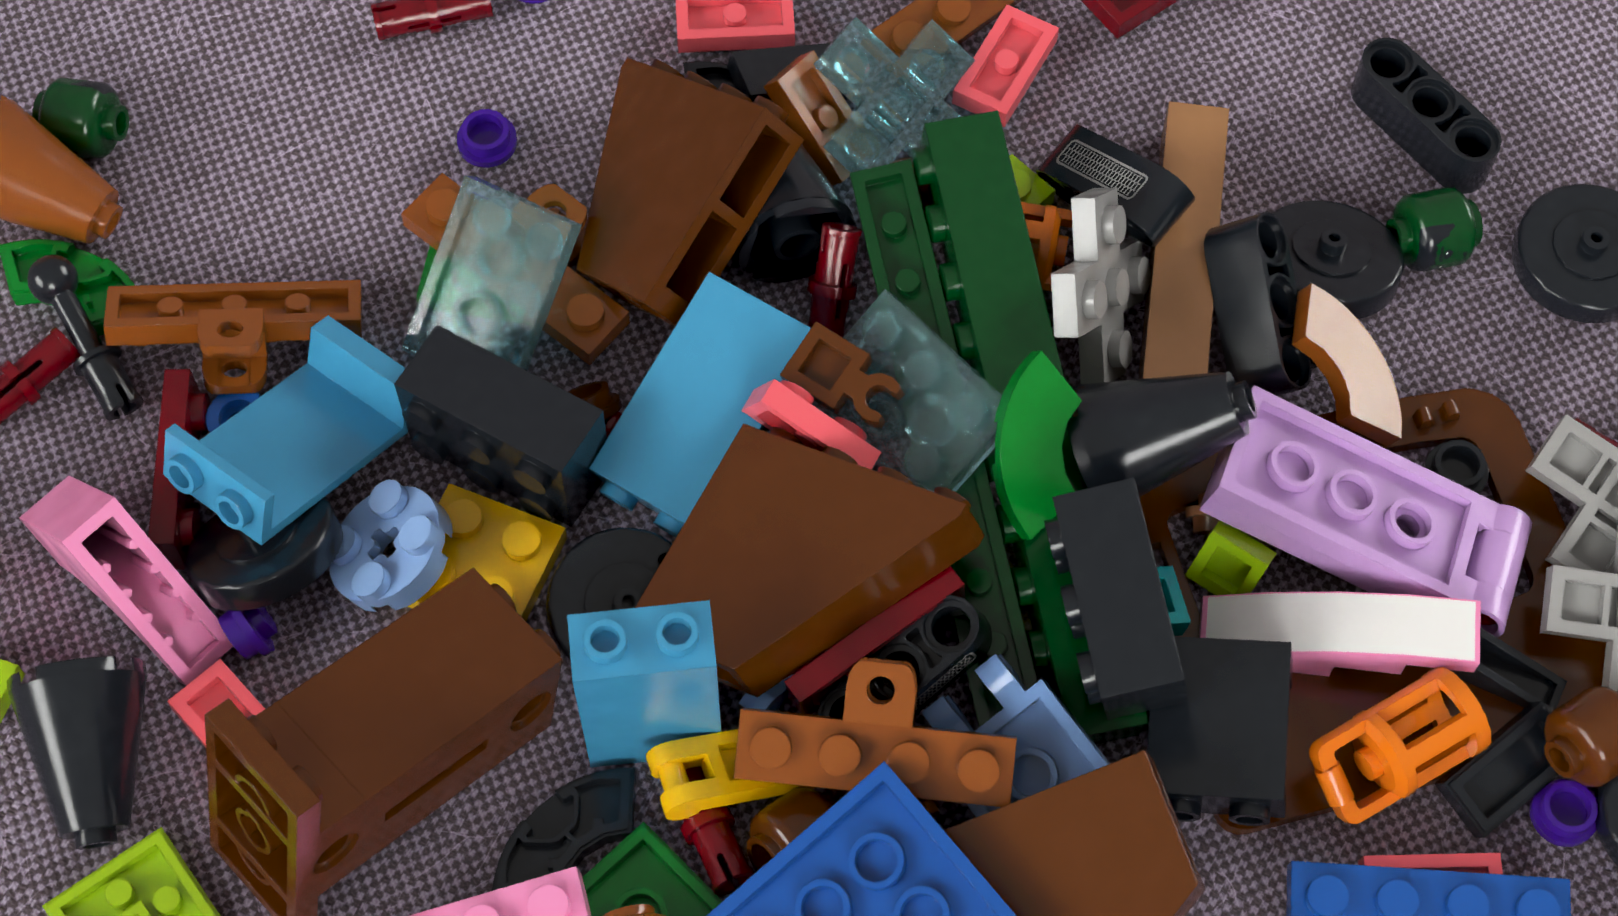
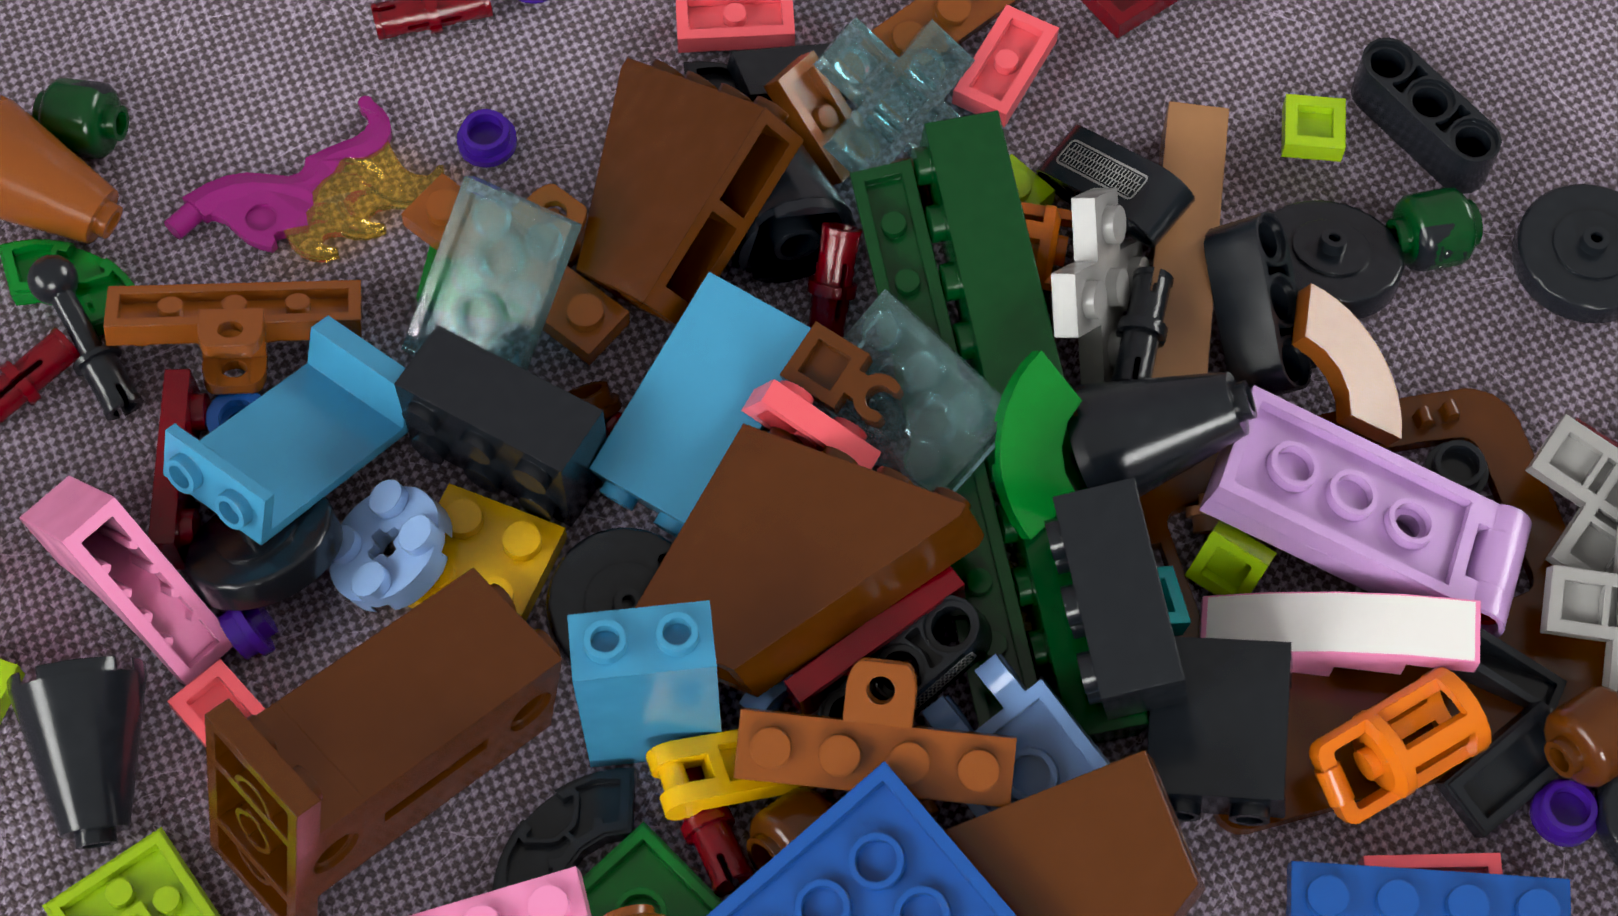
(325, 200): none -> piece
(1143, 325): none -> black pin
(1313, 127): none -> lime plate

